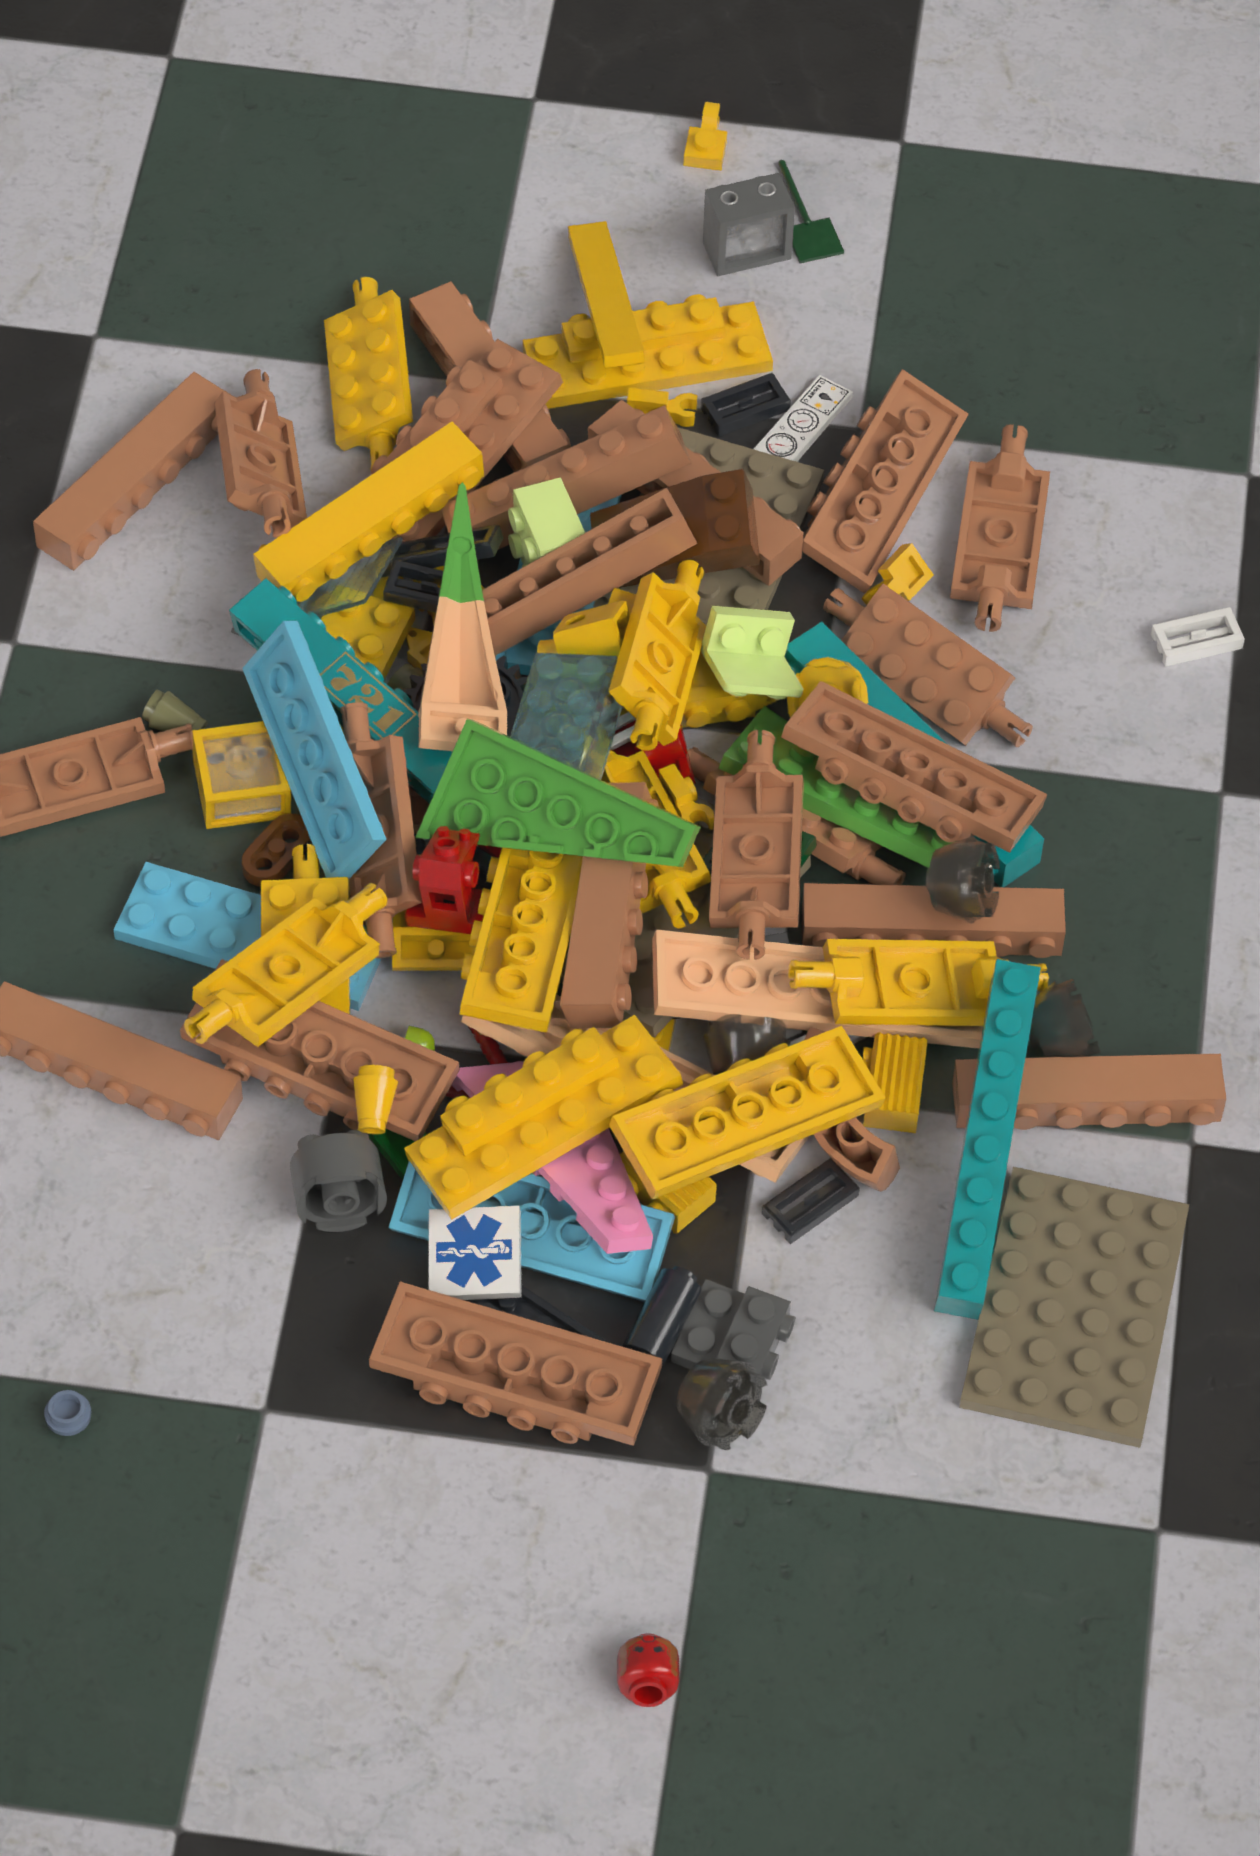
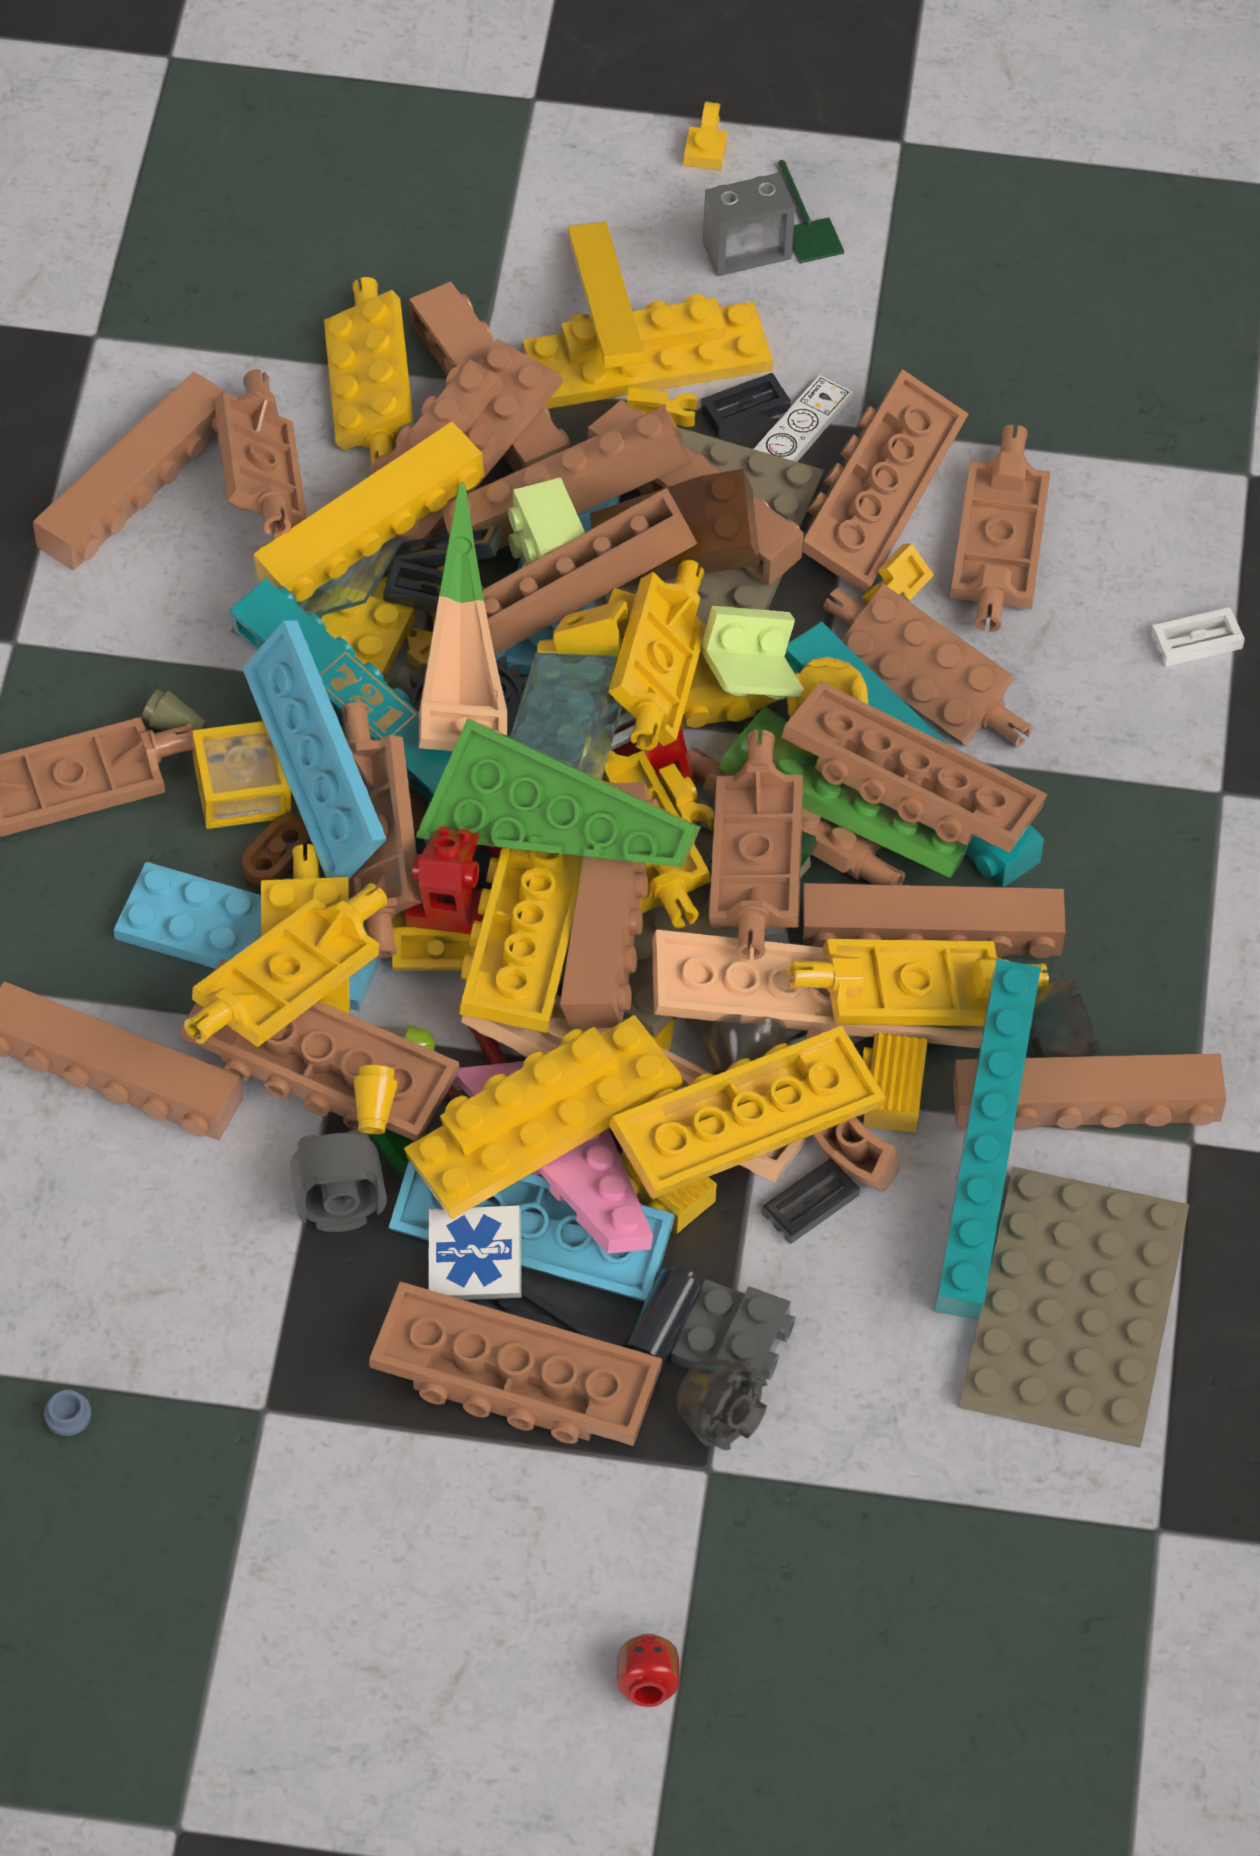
(963, 879): clear smoke cone -> none

